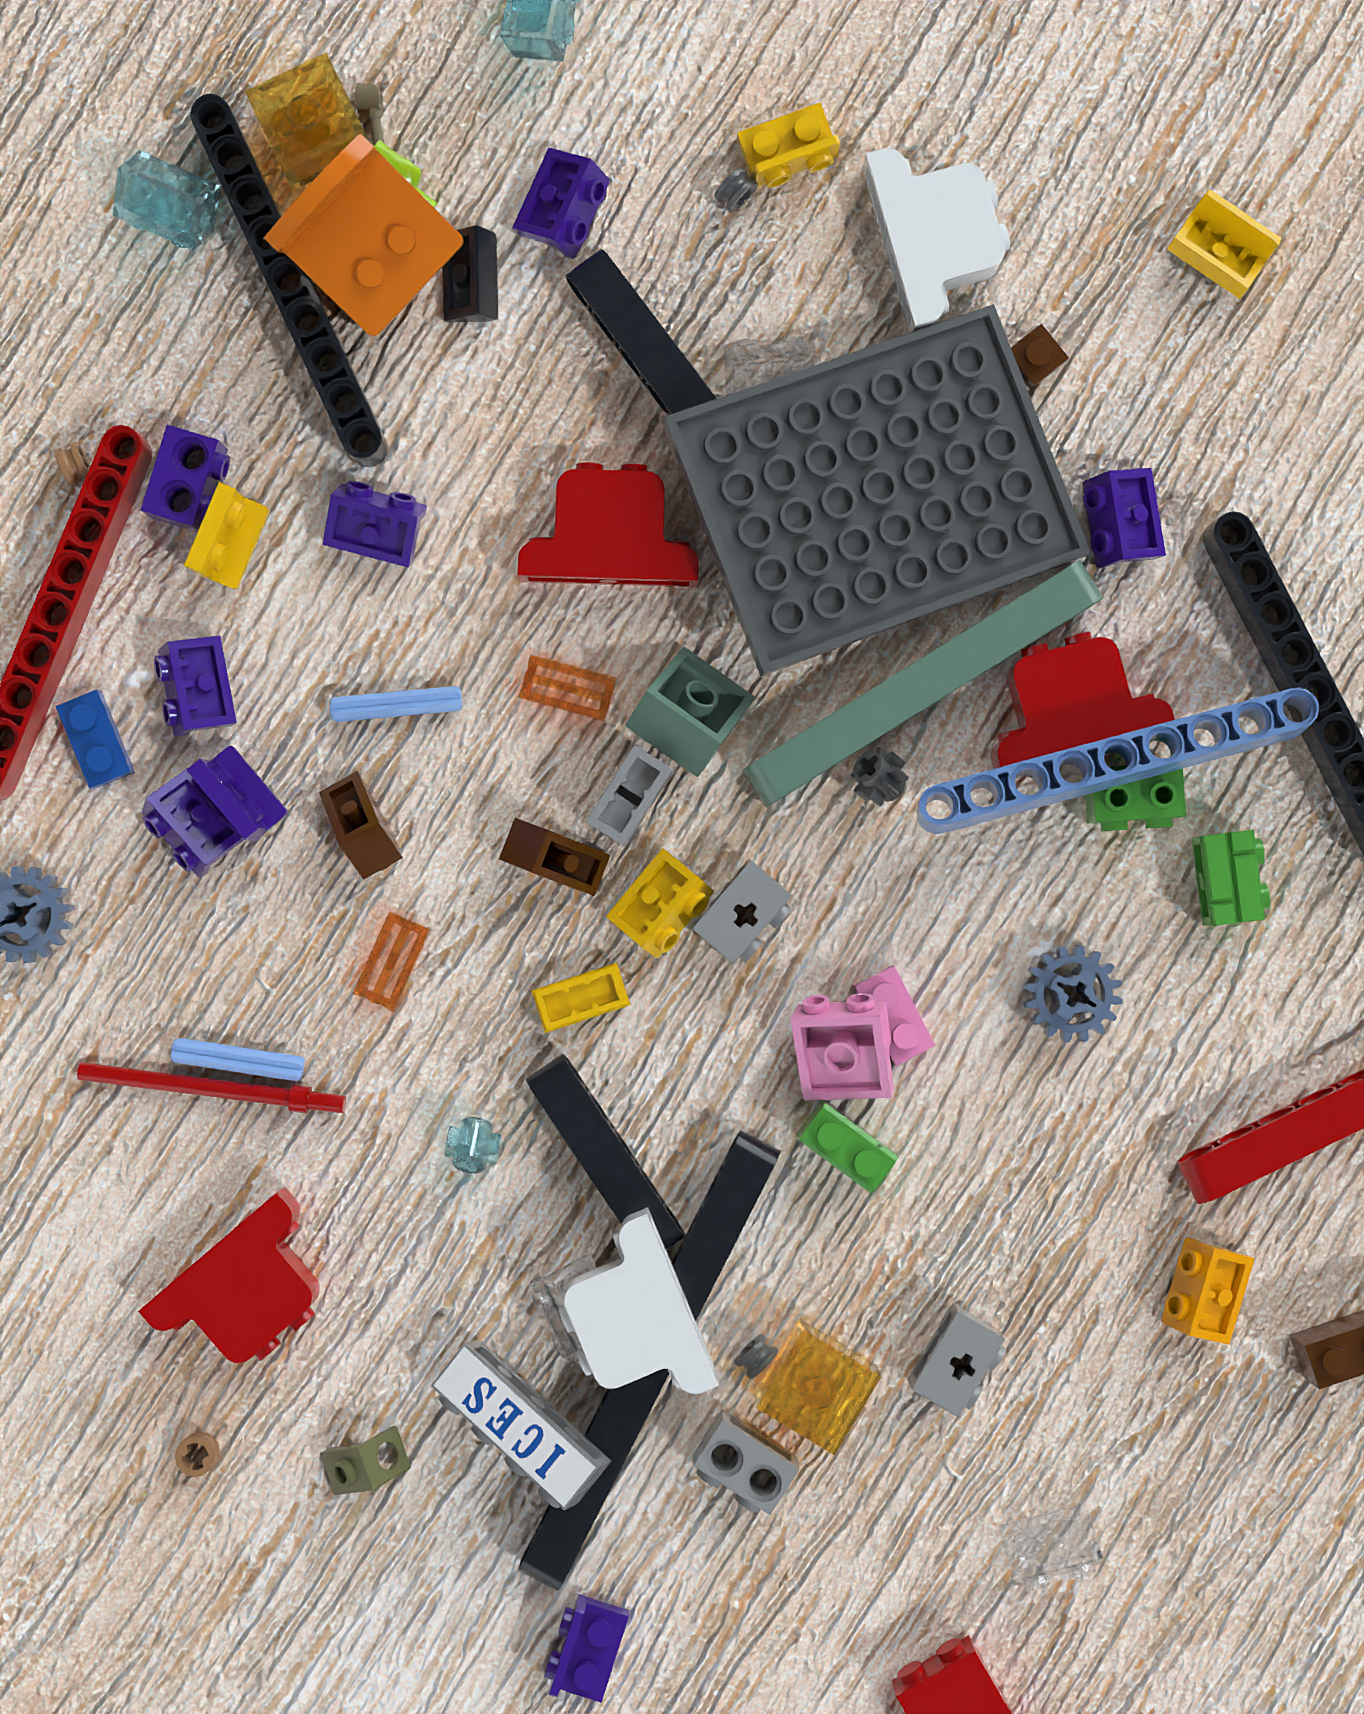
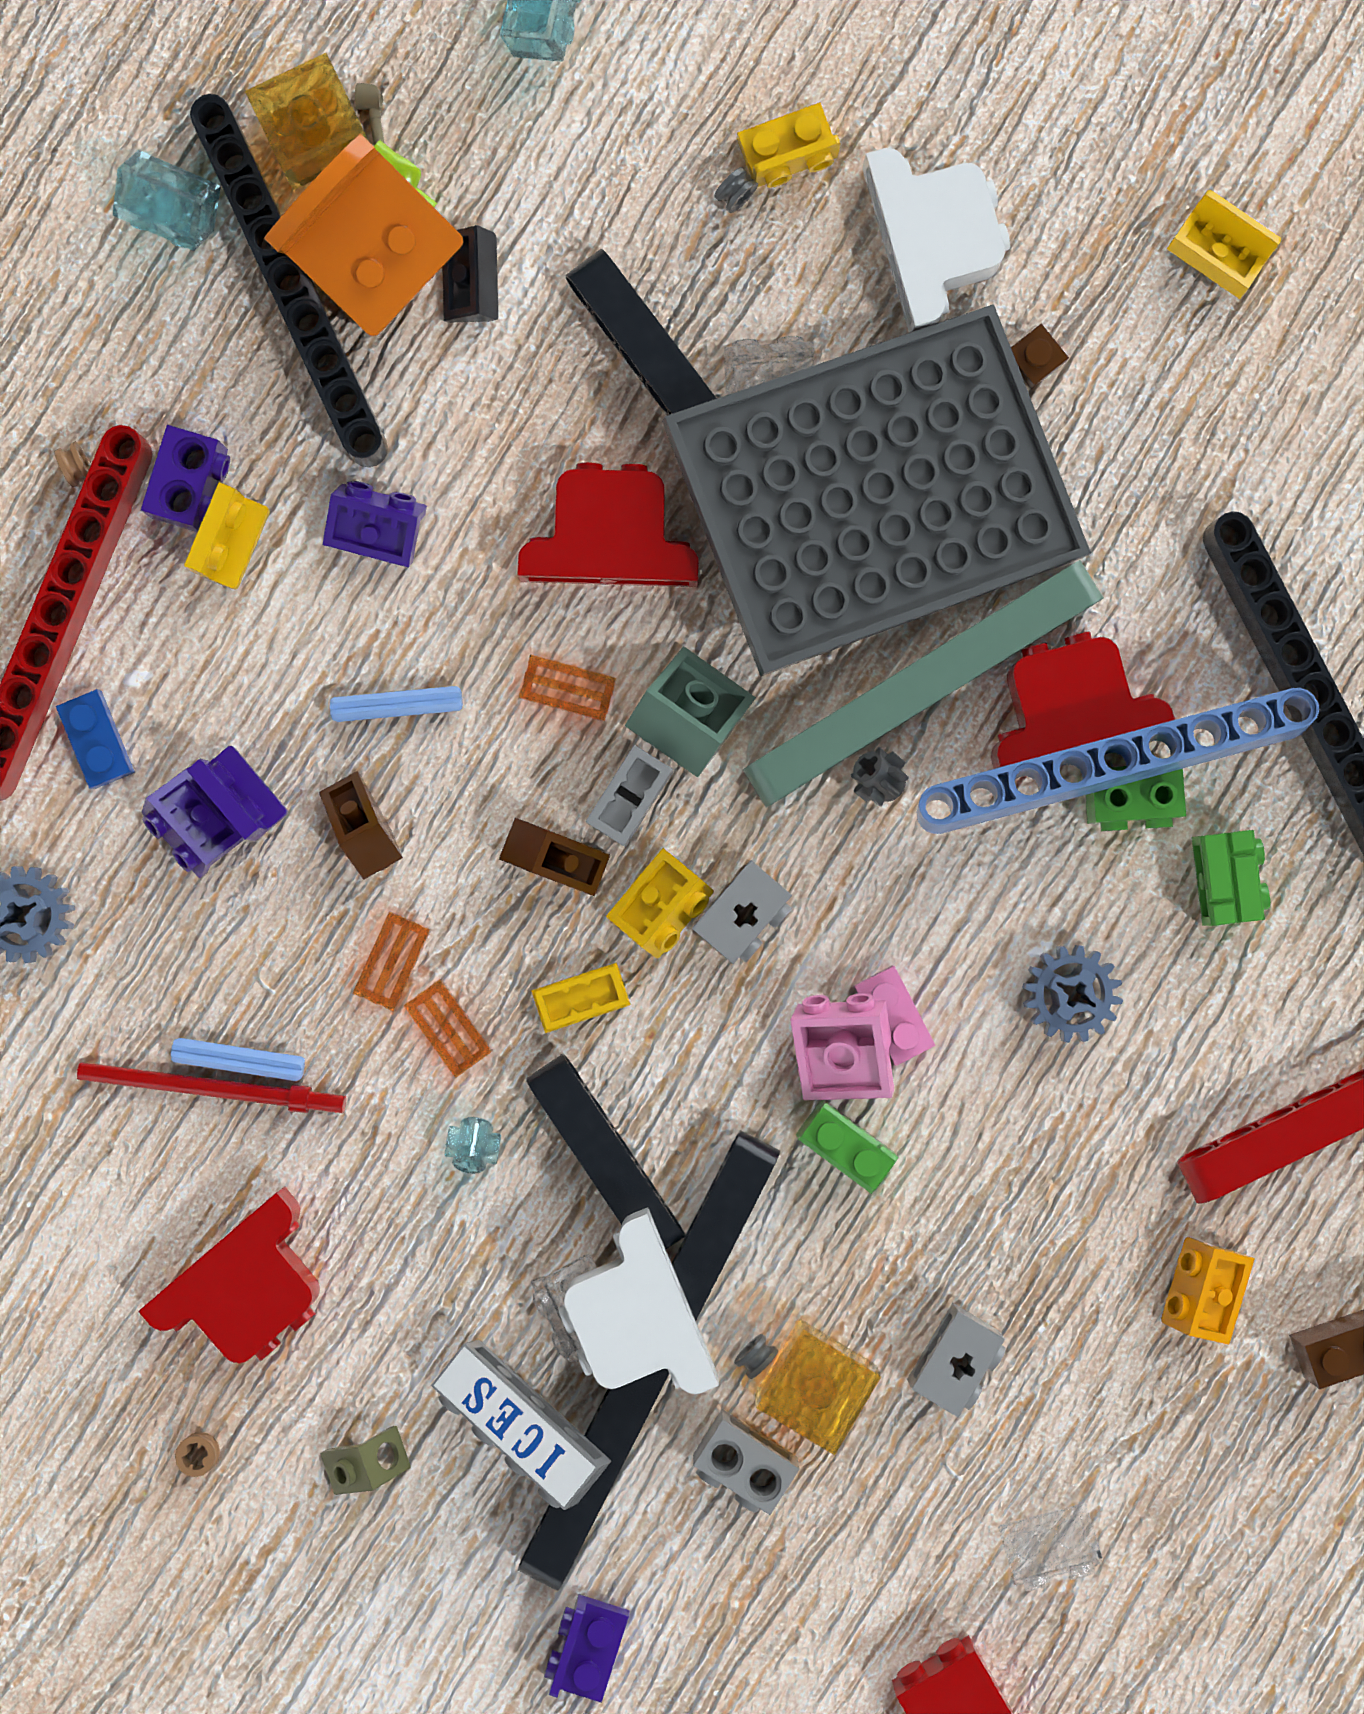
(195, 685): dark purple bracket -> none
(435, 1040): none -> clear orange tile
(562, 201): dark purple bracket -> none
(1123, 517): dark purple bracket -> none

